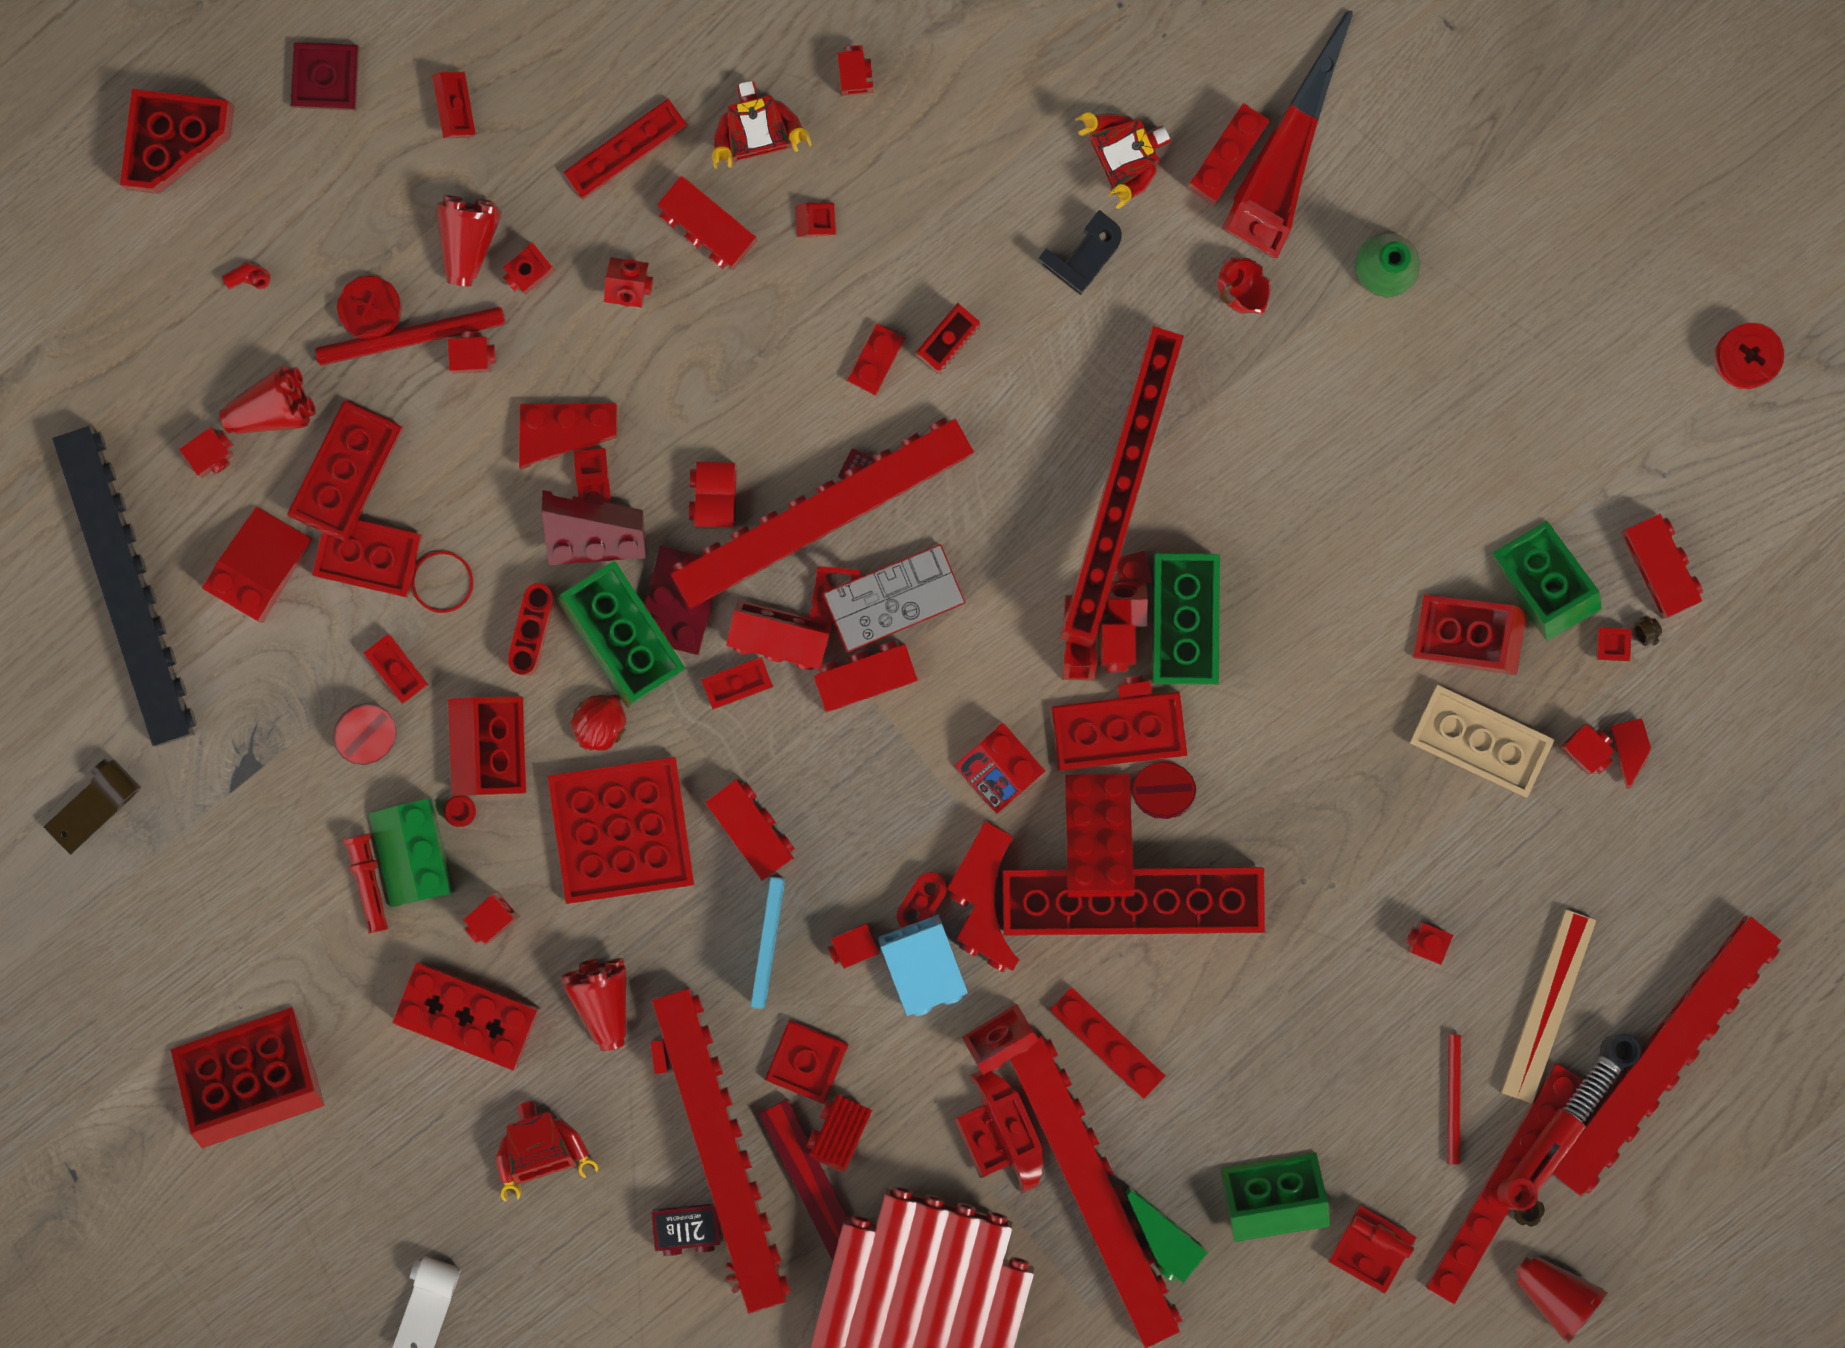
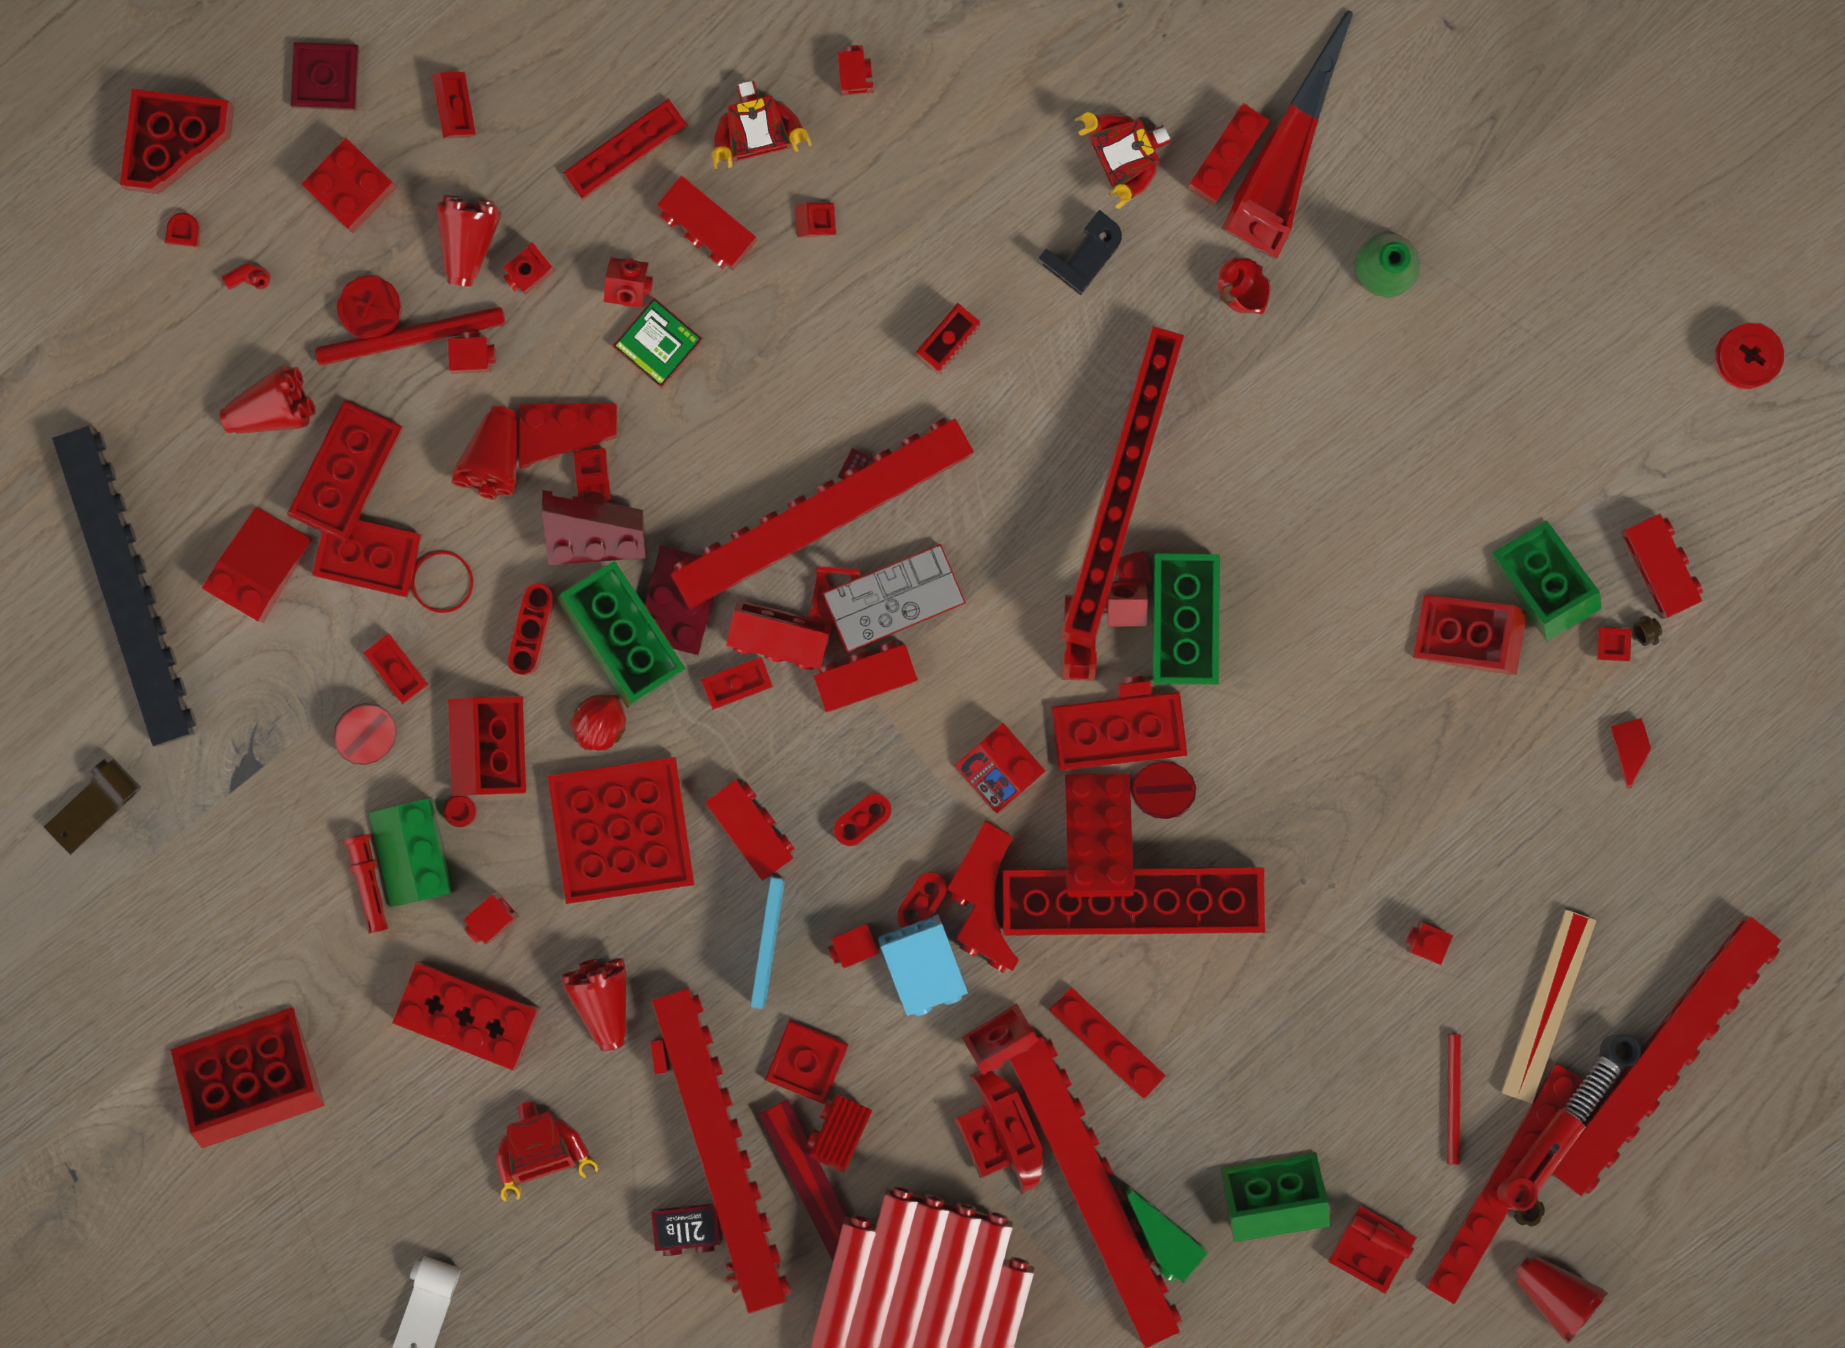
(183, 231): none -> red tile
(208, 452): red brick -> none
(349, 185): none -> red brick
(490, 456): none -> red cone
(657, 342): none -> tile
(714, 495): red brick -> none
(862, 819): none -> red plate
(876, 359): red plate -> none
(1117, 647): red brick -> none
(1481, 741): tan plate -> none
(1589, 749): red brick -> none

